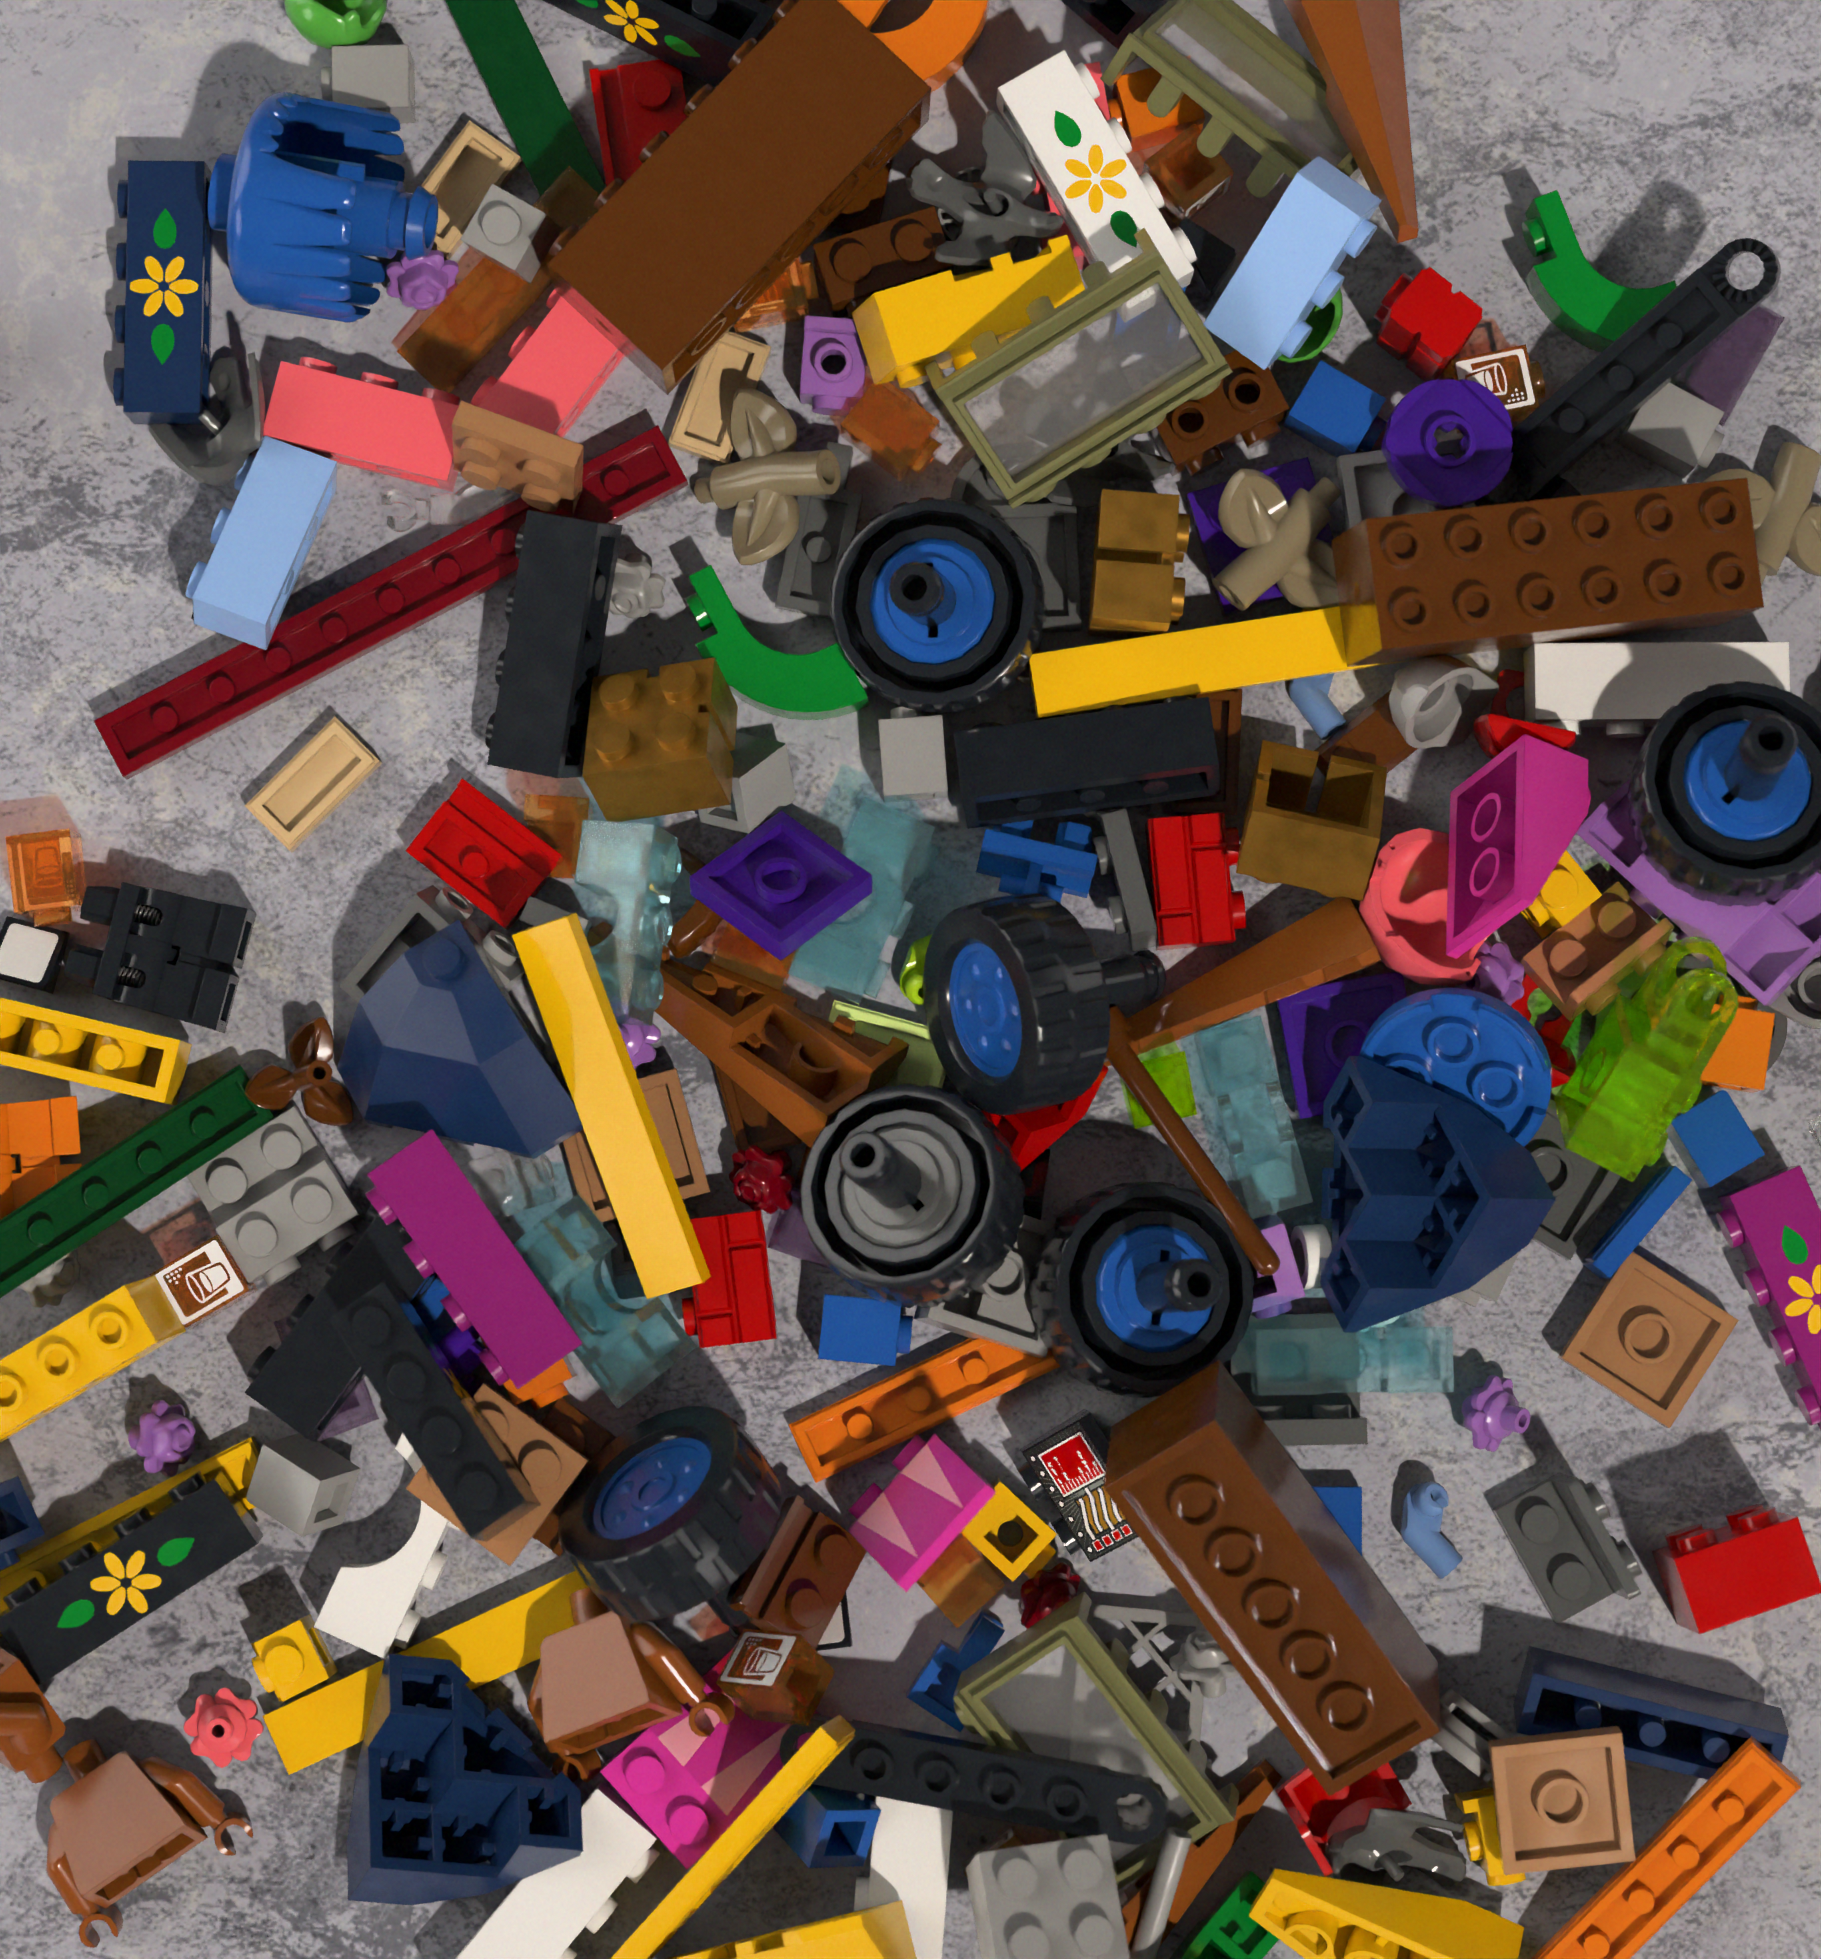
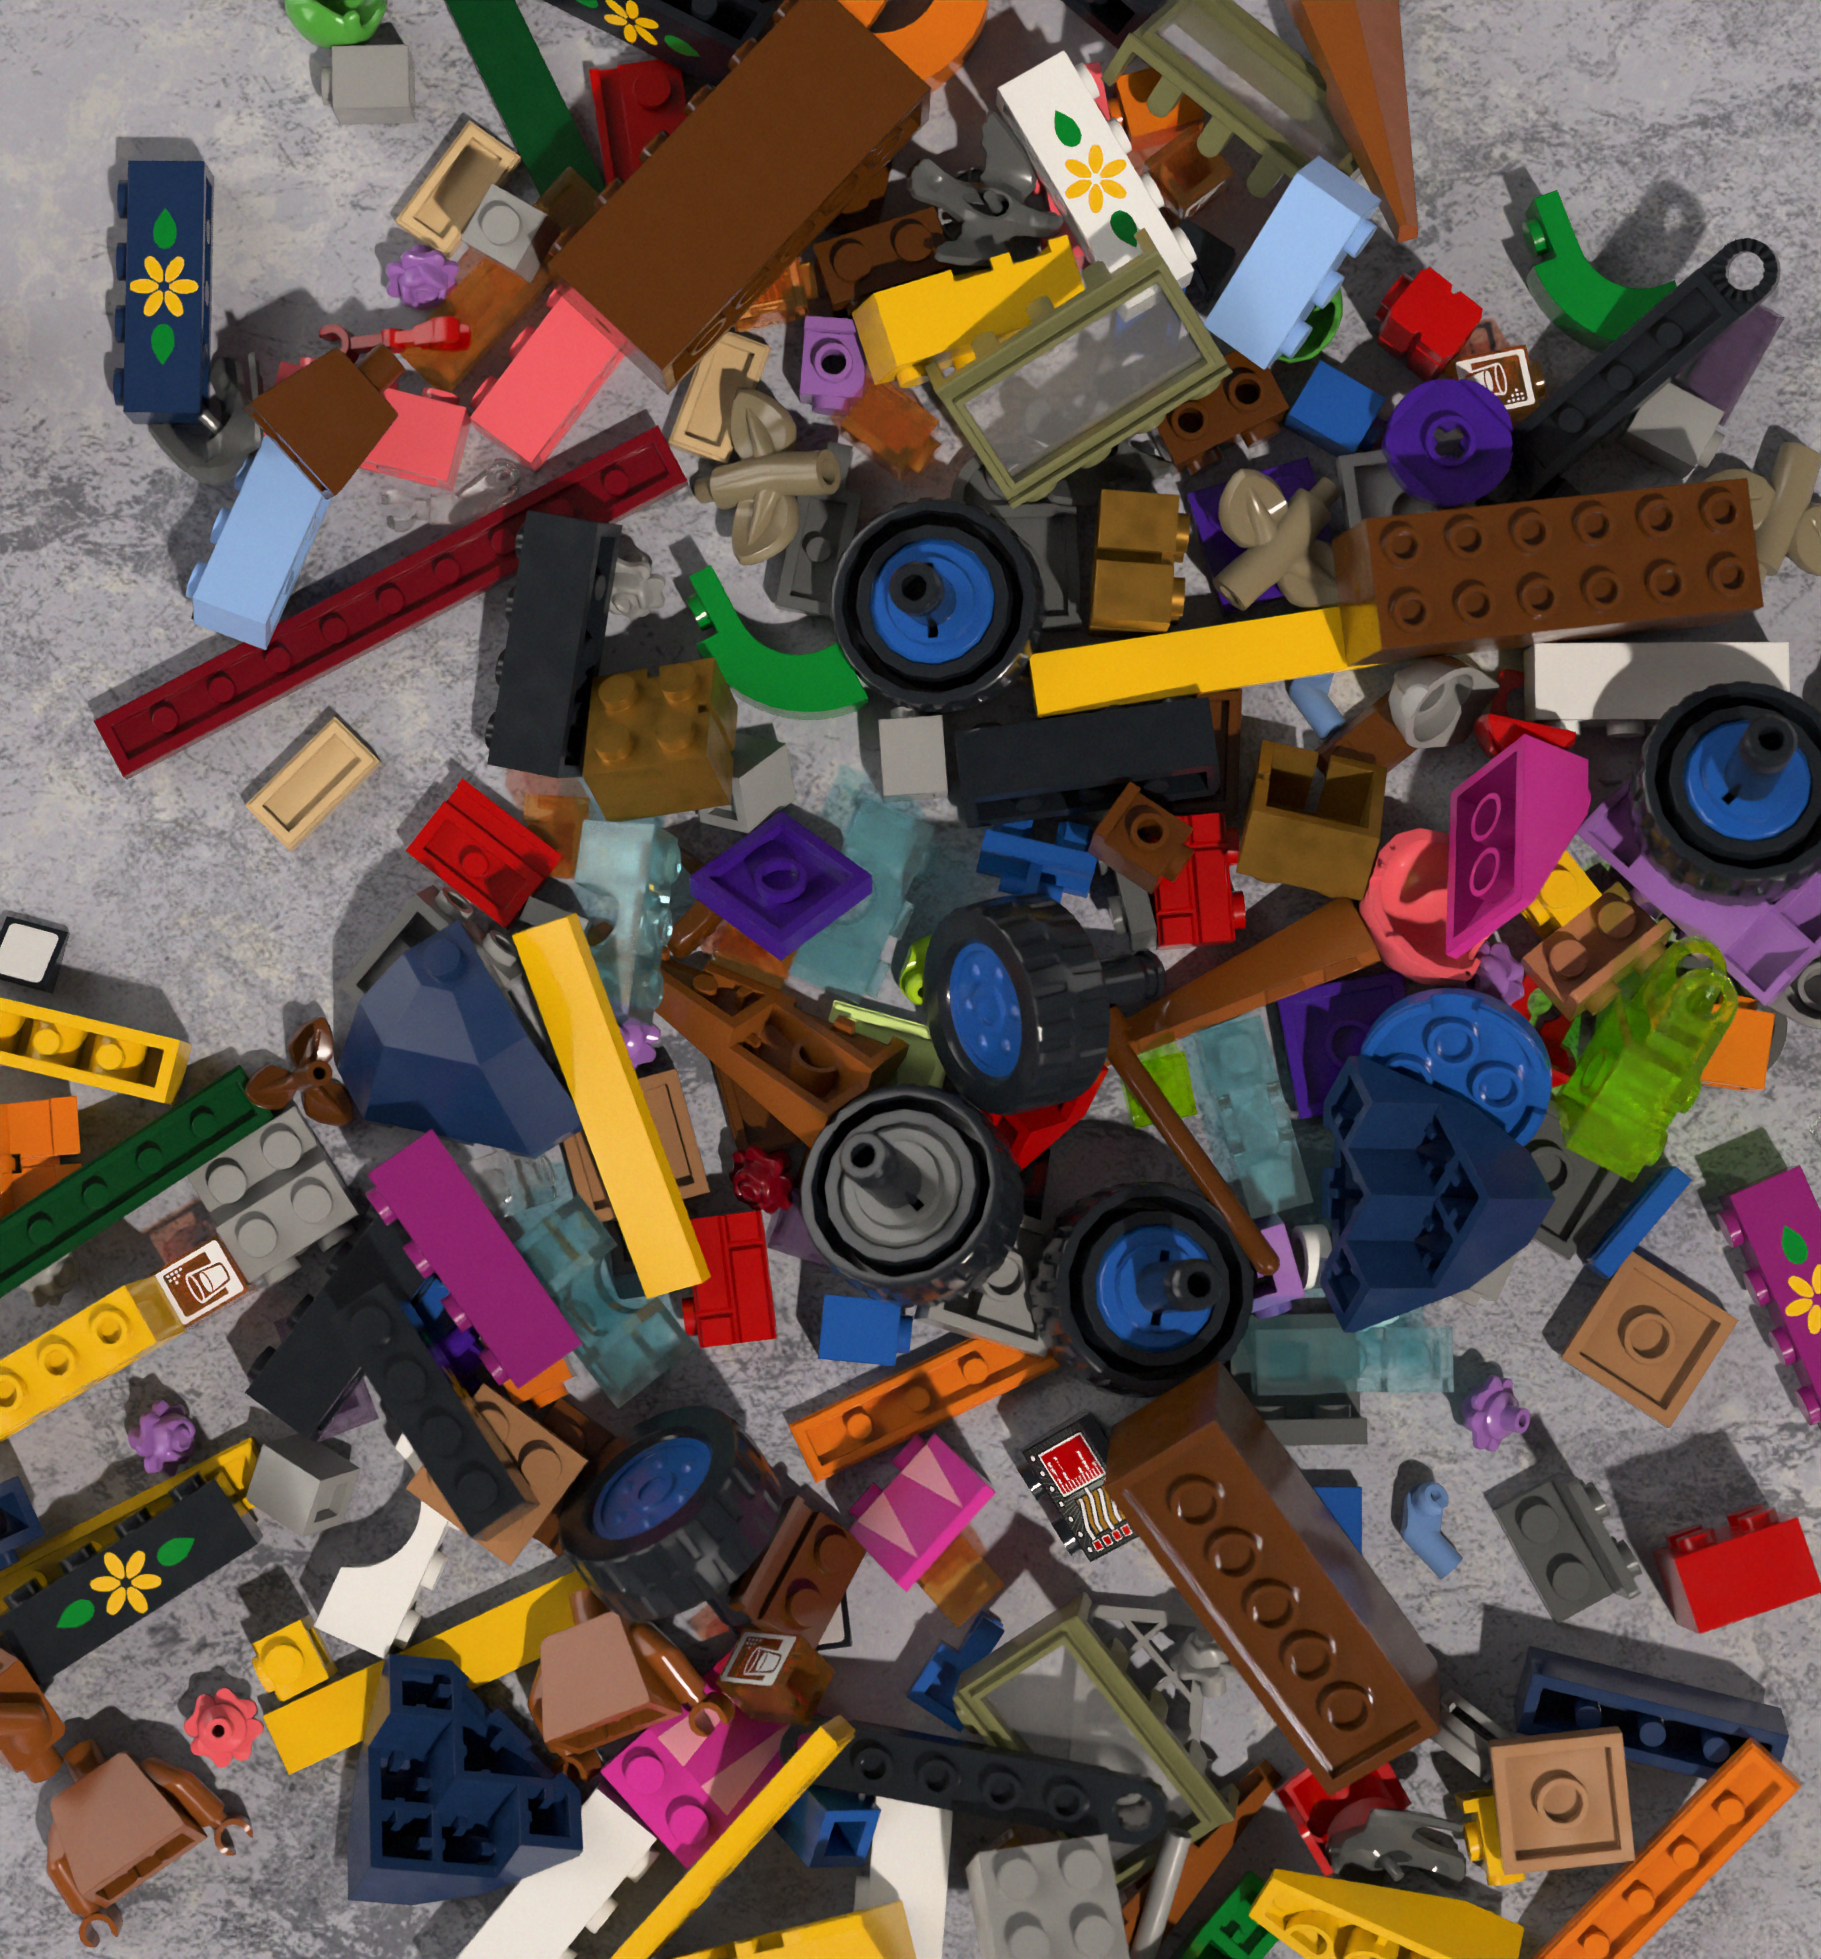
(47, 875): clear orange brick -> none
(201, 929): black hips -> none
(313, 201): blue piece -> none
(330, 414): none -> reddish brown torso
(437, 334): none -> red piece
(517, 457): medium nougat plate -> none
(1025, 1556): yellow brick -> none
(1047, 1592): dark red plant -> none
(1143, 863): none -> reddish brown brick
(1713, 1140): blue panel -> none

